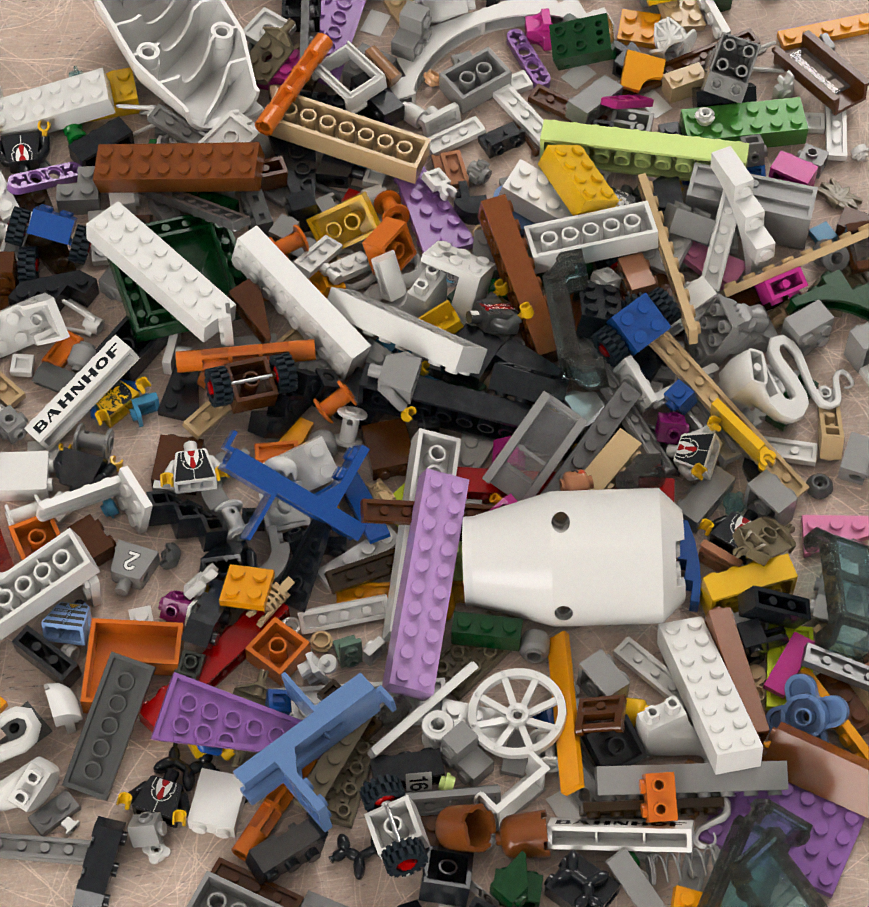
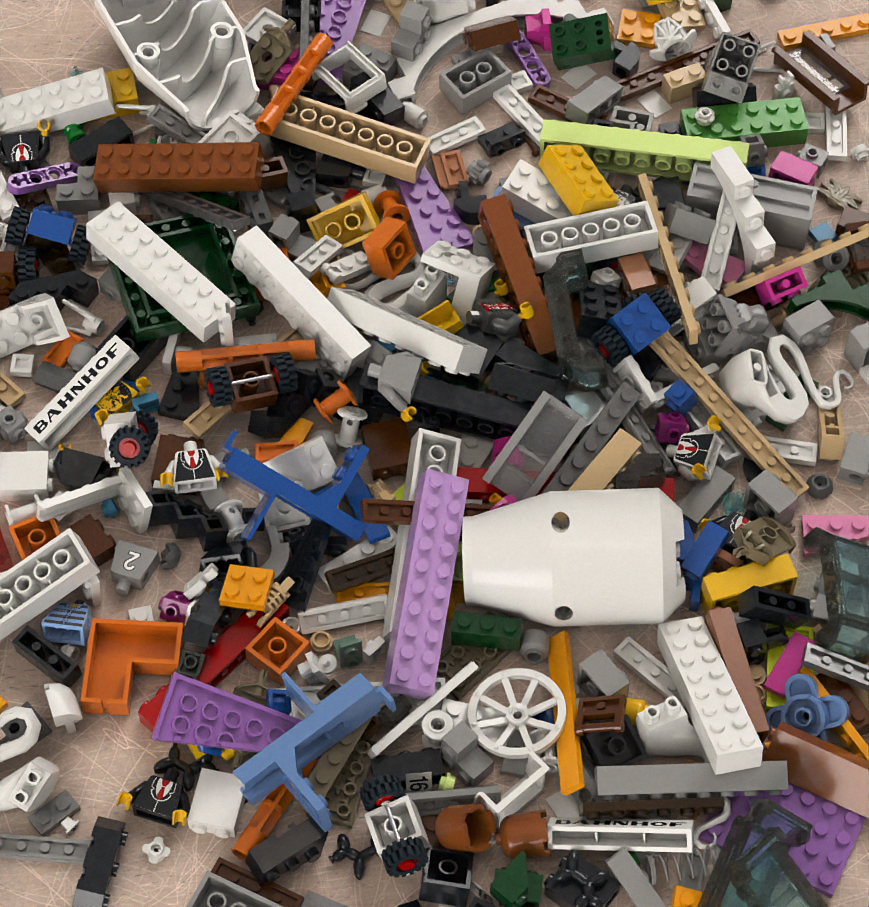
(93, 440): light grey hose -> none
(109, 726): dark grey plate -> none
(129, 437): none -> brick
(147, 829): light grey brick -> none
(251, 309): reddish brown slope -> none
(284, 466): white hair -> none
(292, 241): orange hose -> none
(377, 57): medium nougat brick -> none
(389, 276): white brick -> none
(431, 78): light nougat plate -> none
(438, 181): white plate -> none
(440, 119): white tile -> none
(491, 33): none -> reddish brown brick
(576, 480): nougat head -> none
(627, 101): dark pink tile -> none
(639, 69): light orange tile -> none
(659, 797): orange brick -> none
(704, 551): none -> blue brick
(743, 435): yellow tile -> none

